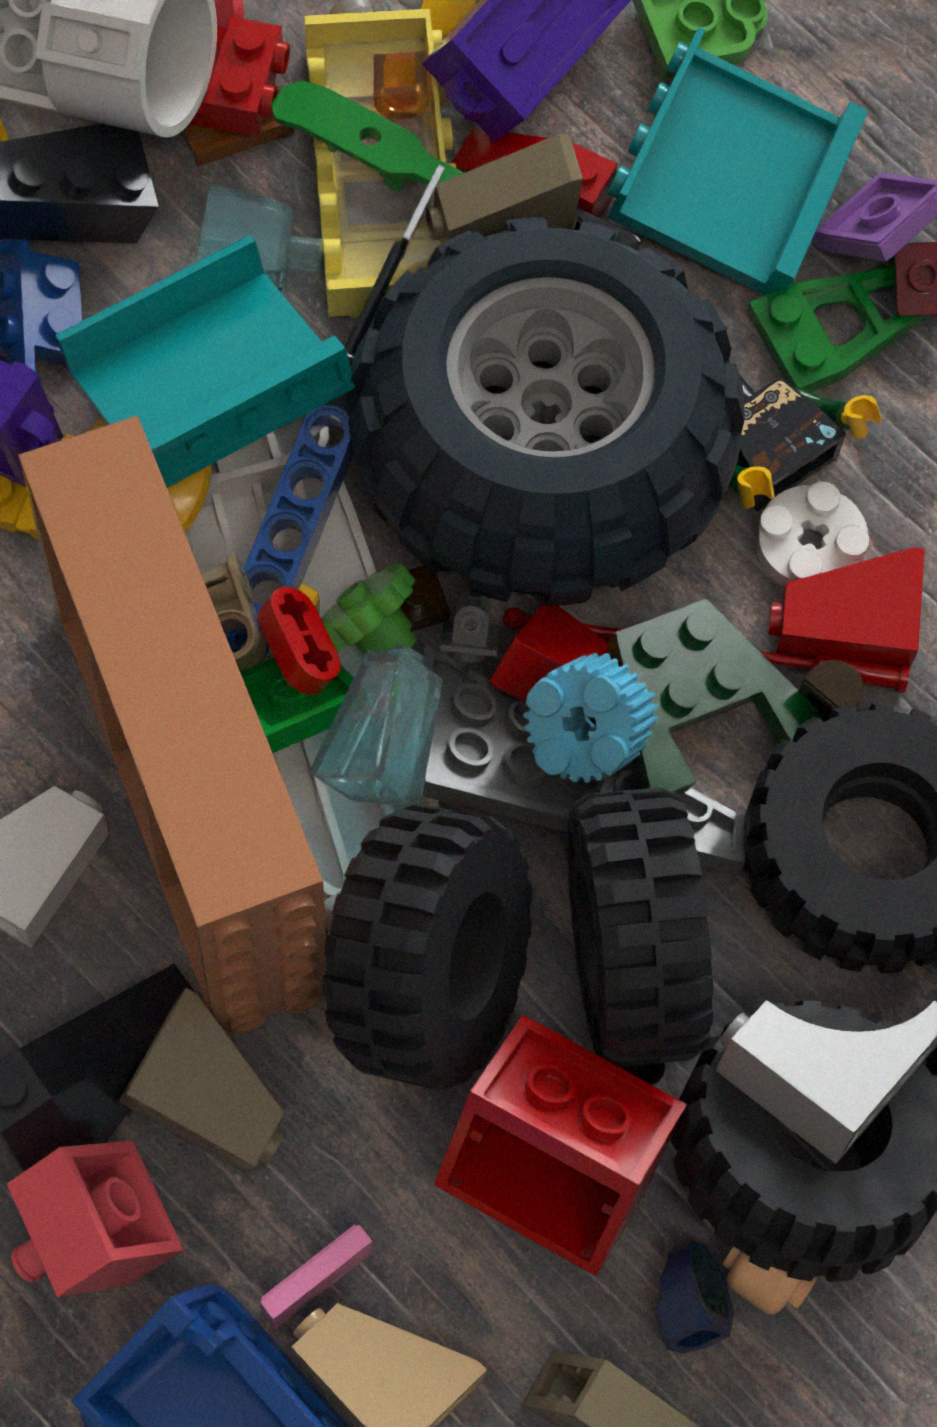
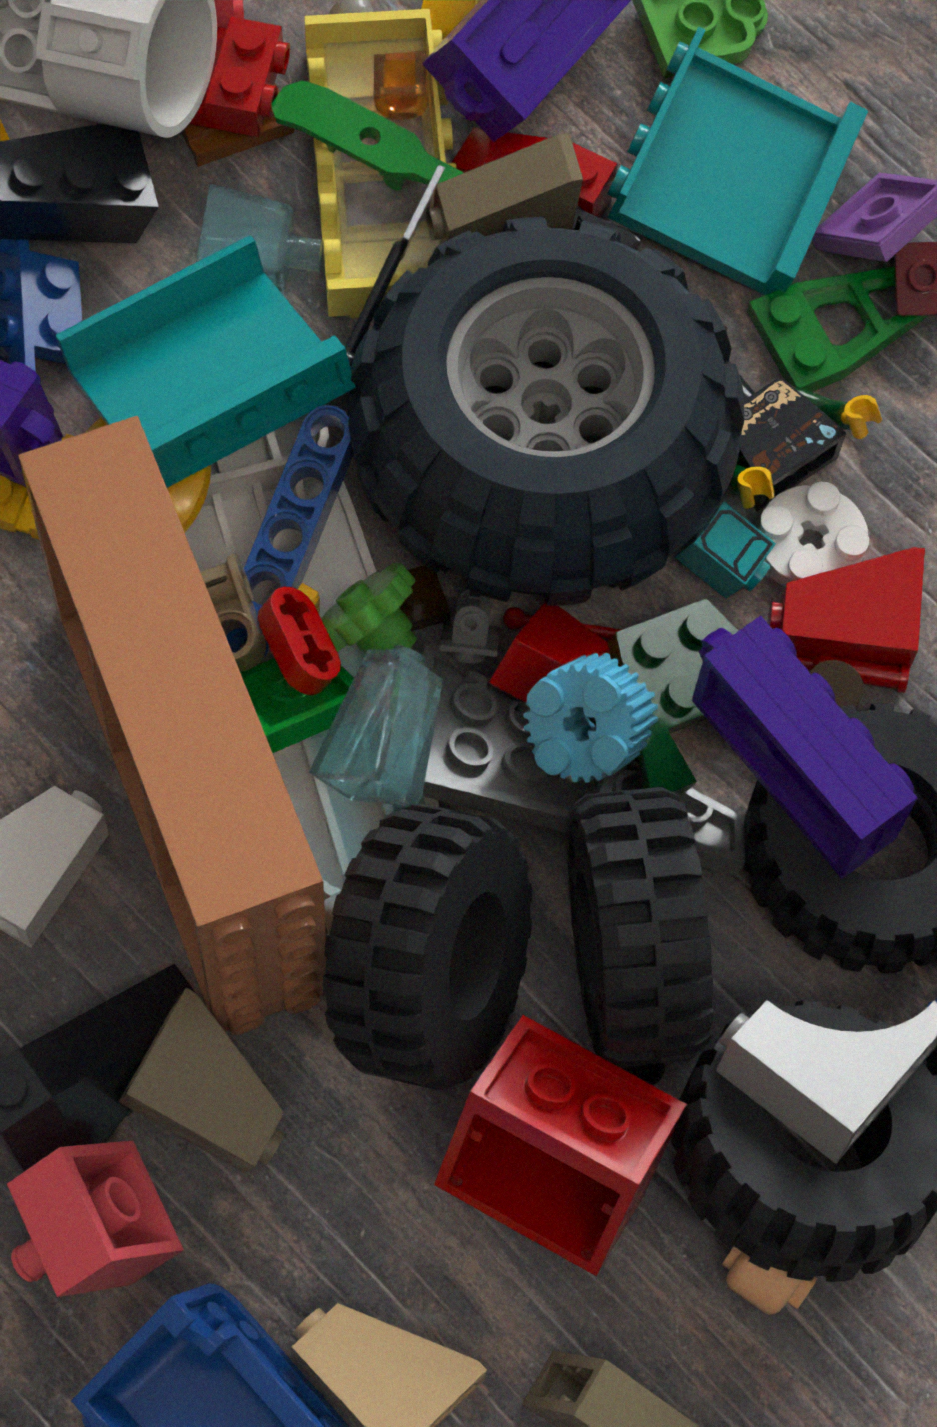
(316, 1276): bright pink tile -> none
(692, 1299): dark blue rock -> none
(728, 553): none -> teal brick
(802, 744): none -> dark purple piece

